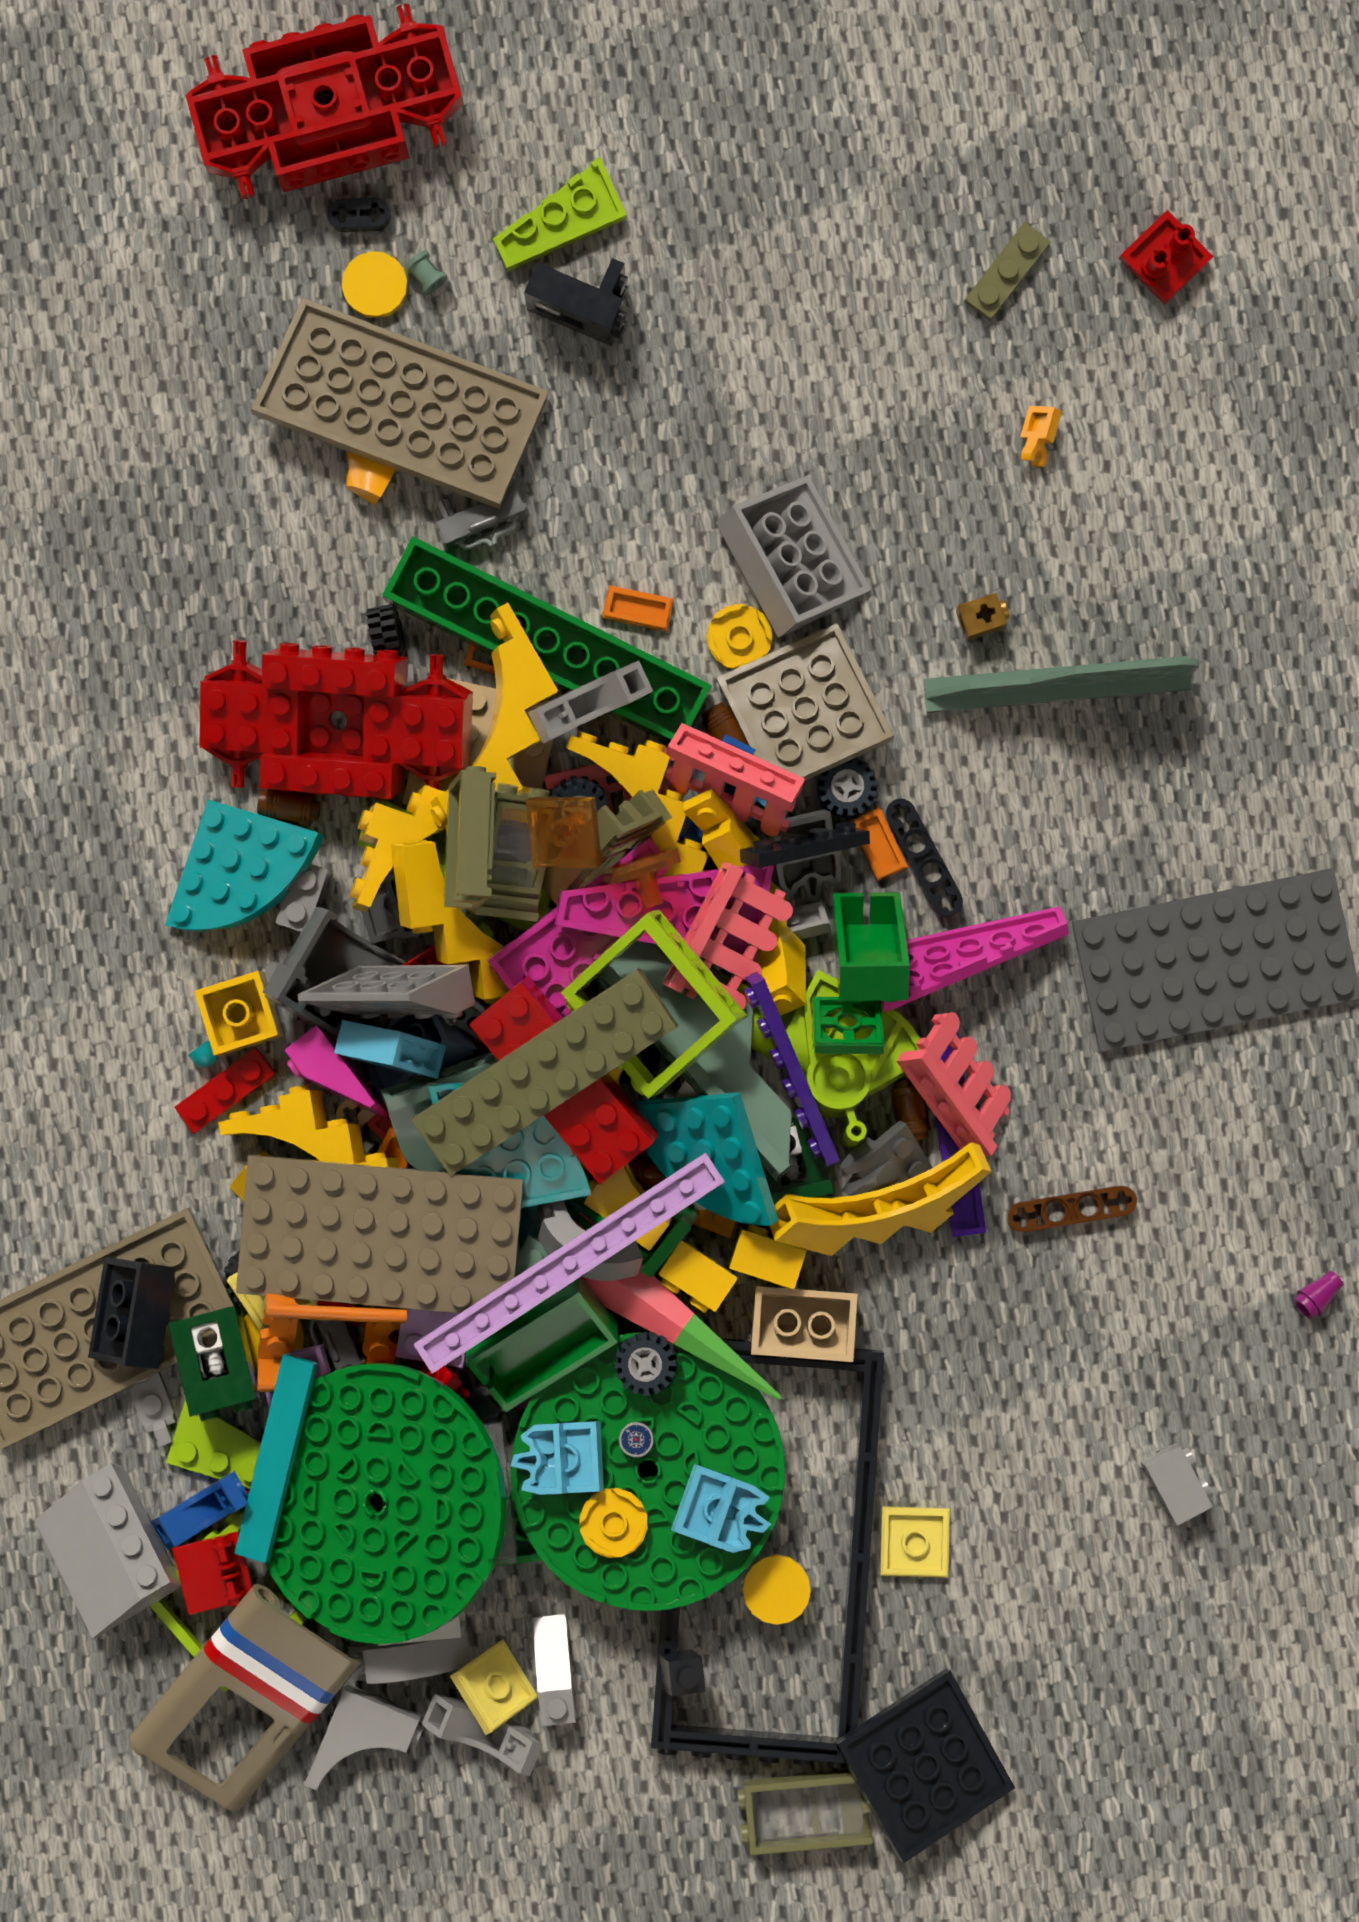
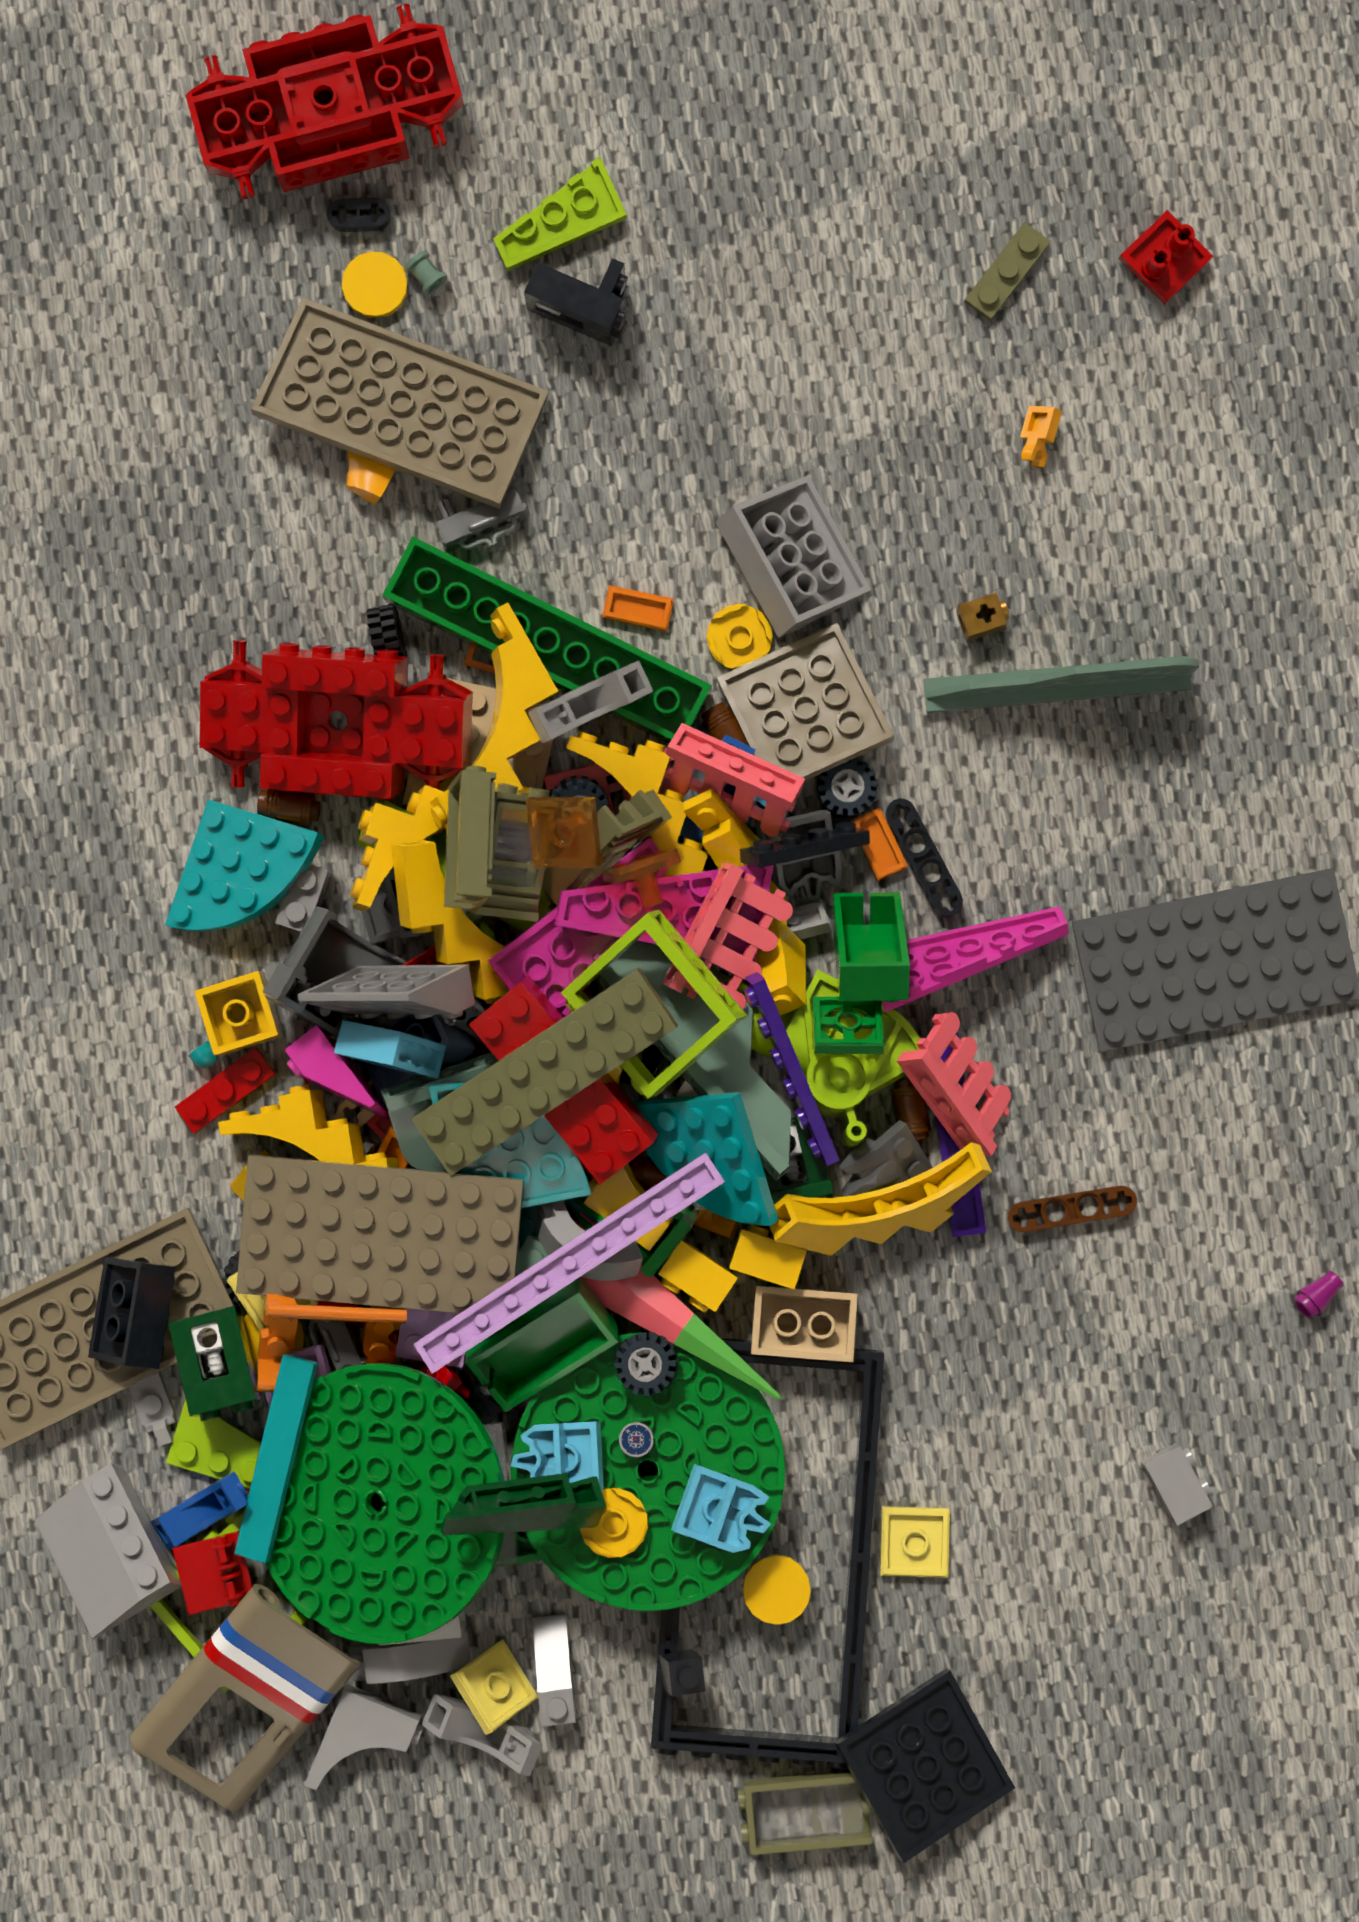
(526, 1505): none -> dark green wedge

